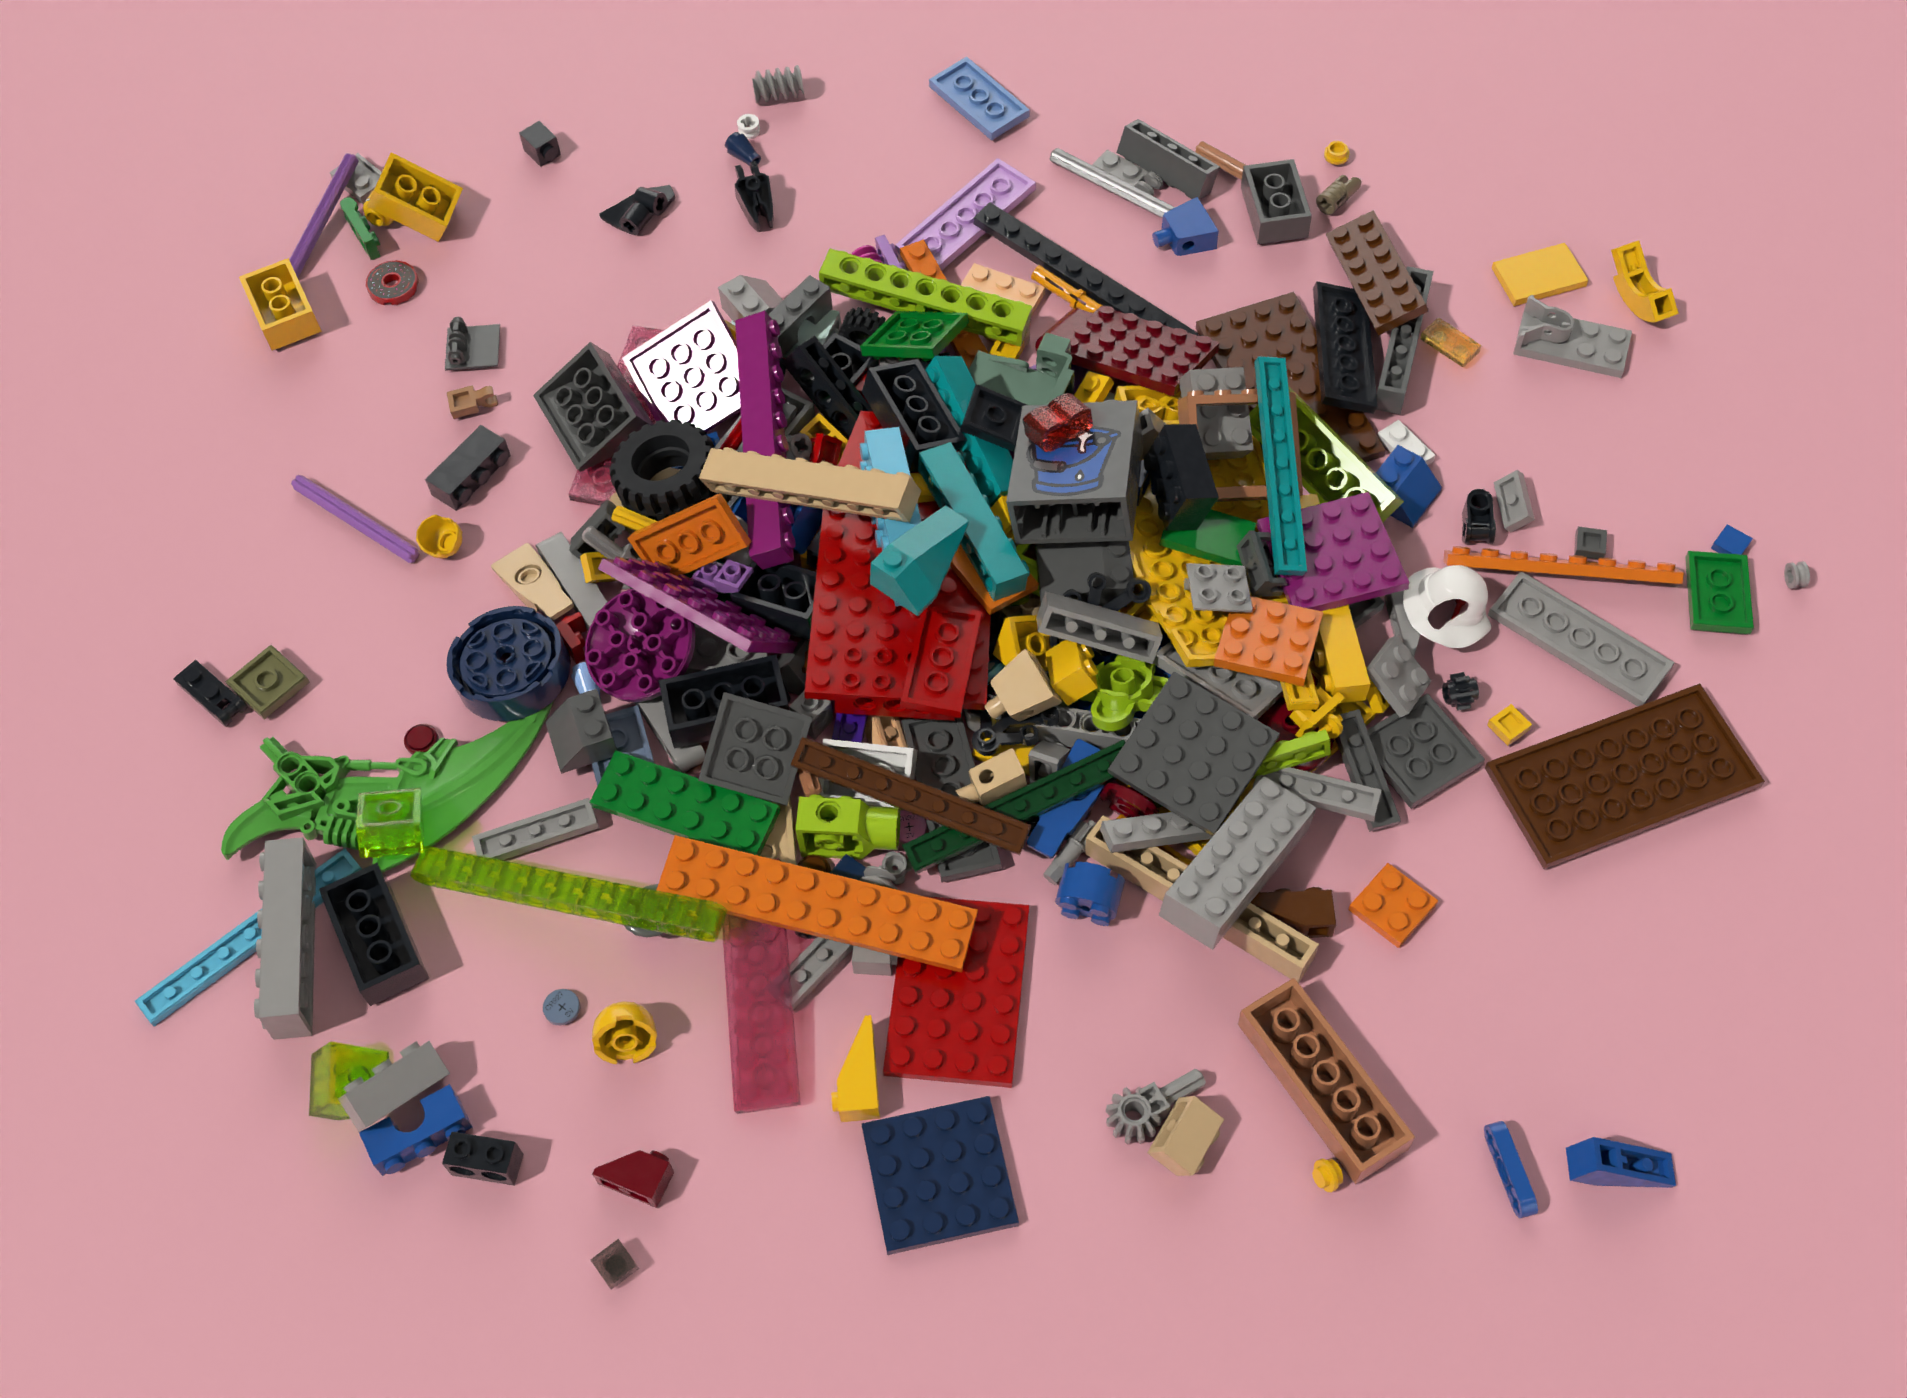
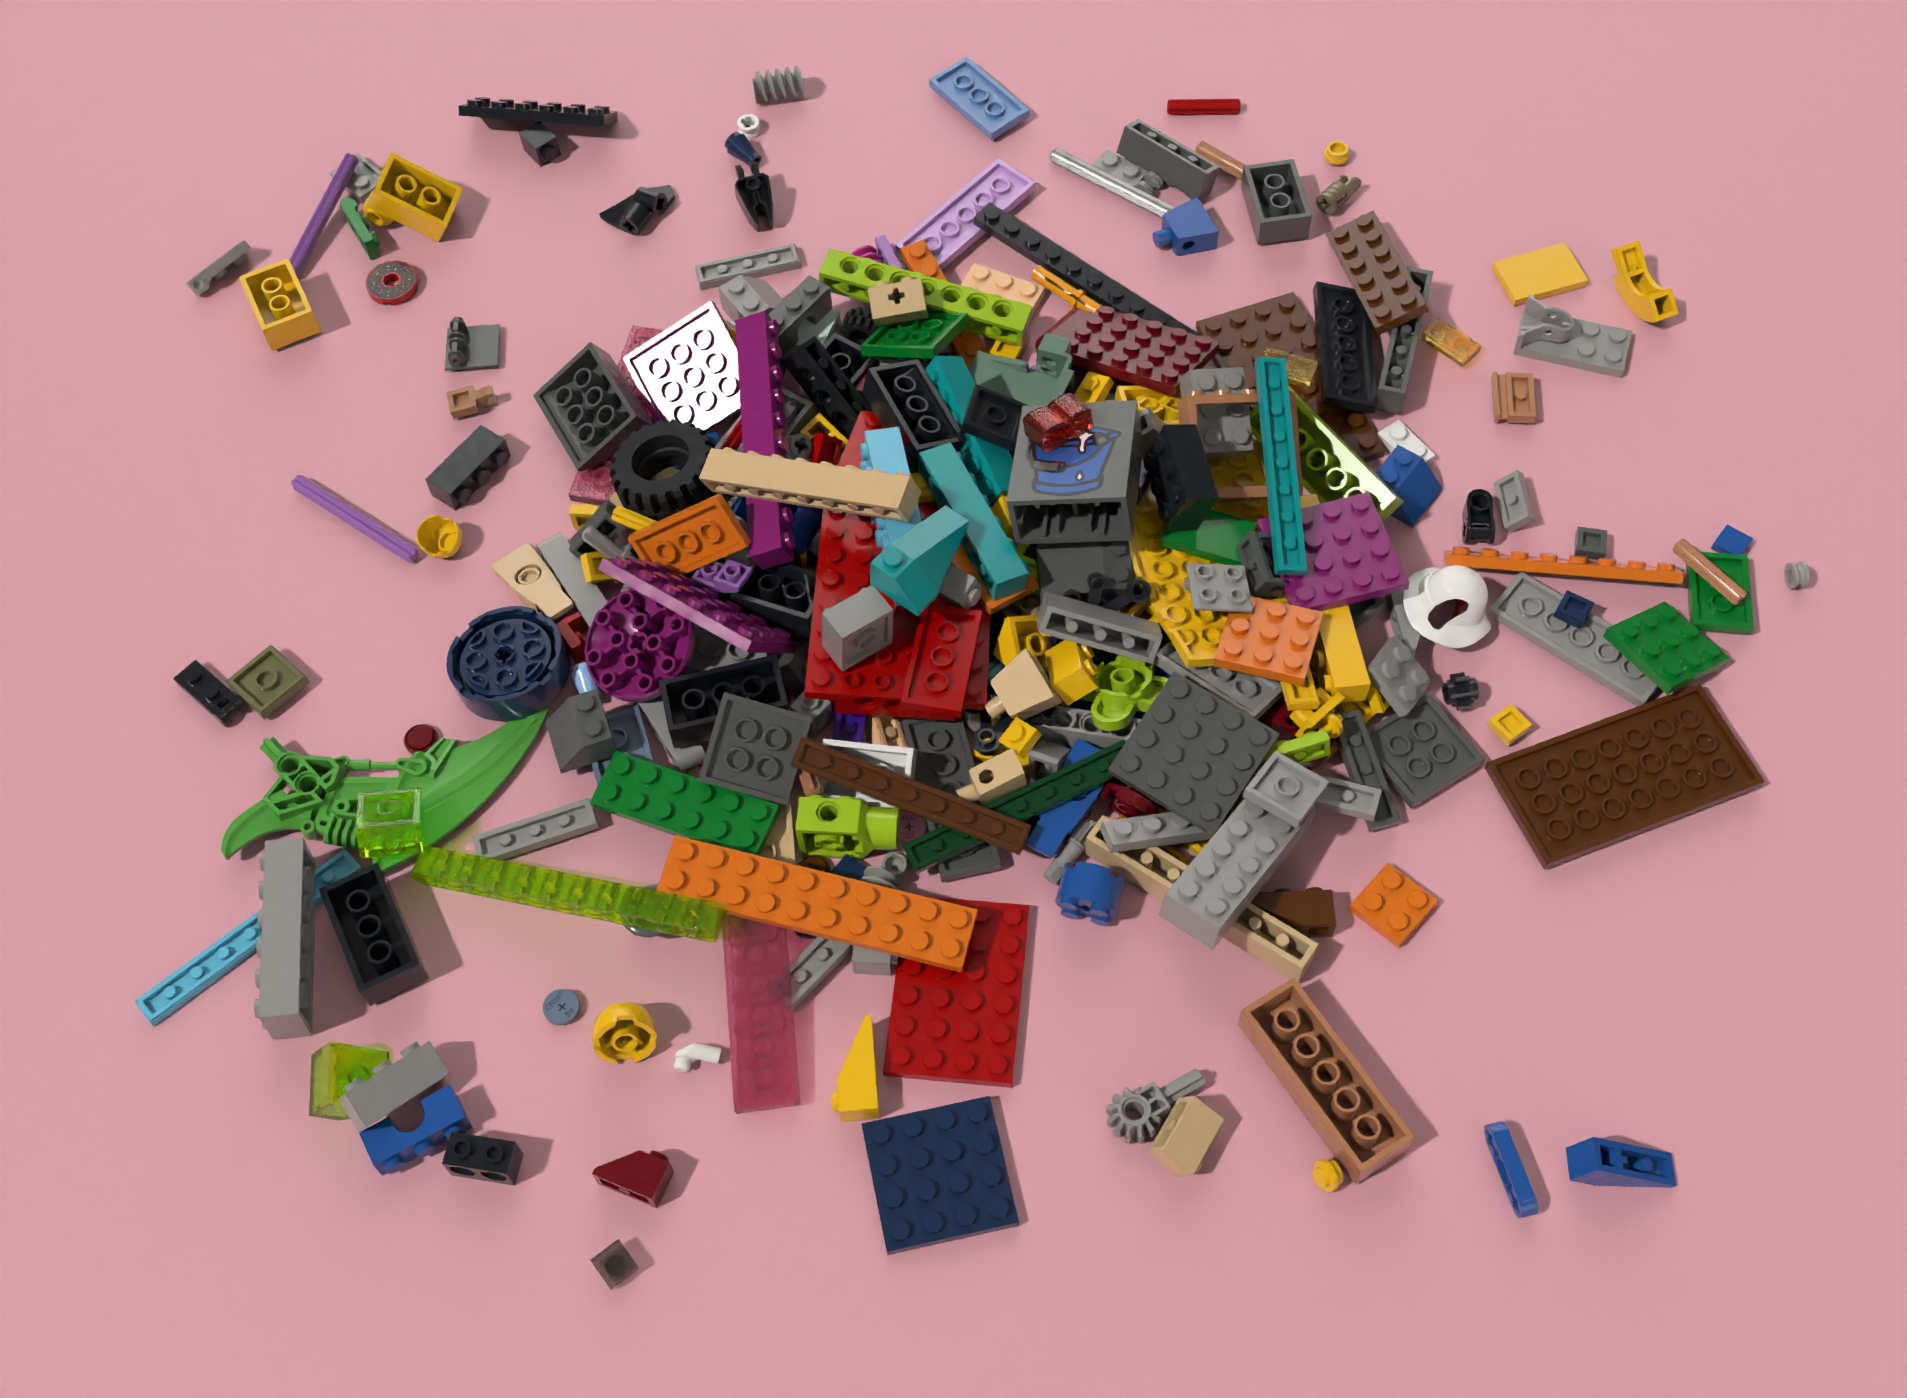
(218, 268): none -> light grey hinge
(531, 111): none -> black plate
(581, 513): none -> yellow plate
(694, 1052): none -> white arm
(752, 265): none -> light grey tile
(857, 627): none -> light grey container
(911, 305): none -> tan brick
(960, 588): none -> light grey brick
(1020, 737): none -> yellow plate
(1203, 106): none -> red axle
(1285, 789): none -> light grey plate
(1299, 369): none -> clear yellow plate
(1513, 397): none -> nougat plate
(1573, 609): none -> dark blue tile
(1666, 647): none -> green plate
(1709, 571): none -> nougat axle

